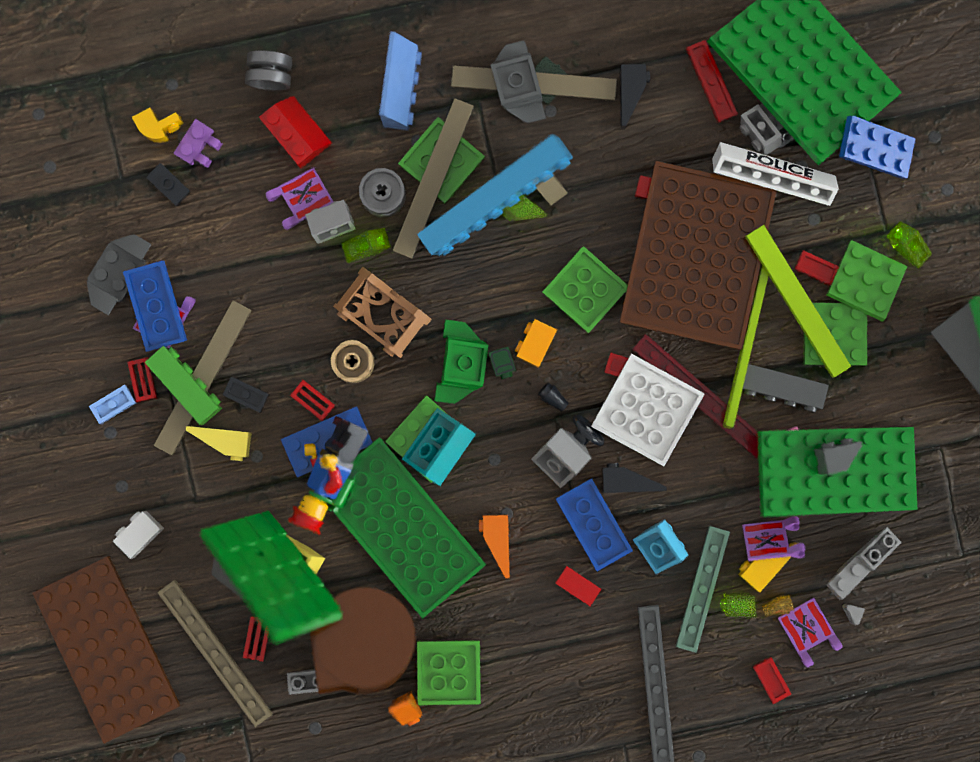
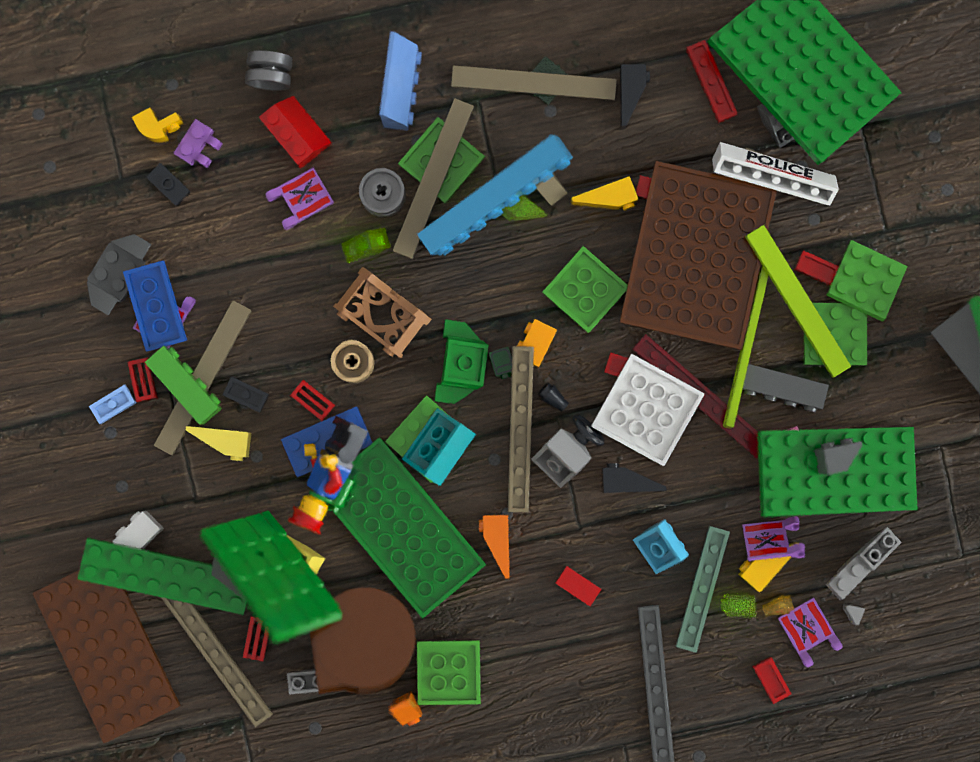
(156, 575): none -> green plate
(330, 221): light grey brick -> none
(518, 83): dark grey piece -> none
(520, 428): none -> dark tan tile
(594, 524): blue plate -> none
(610, 196): none -> yellow slope
(761, 130): light grey brick -> none
(877, 147): plate -> none
(909, 244): clear neon green slope -> none

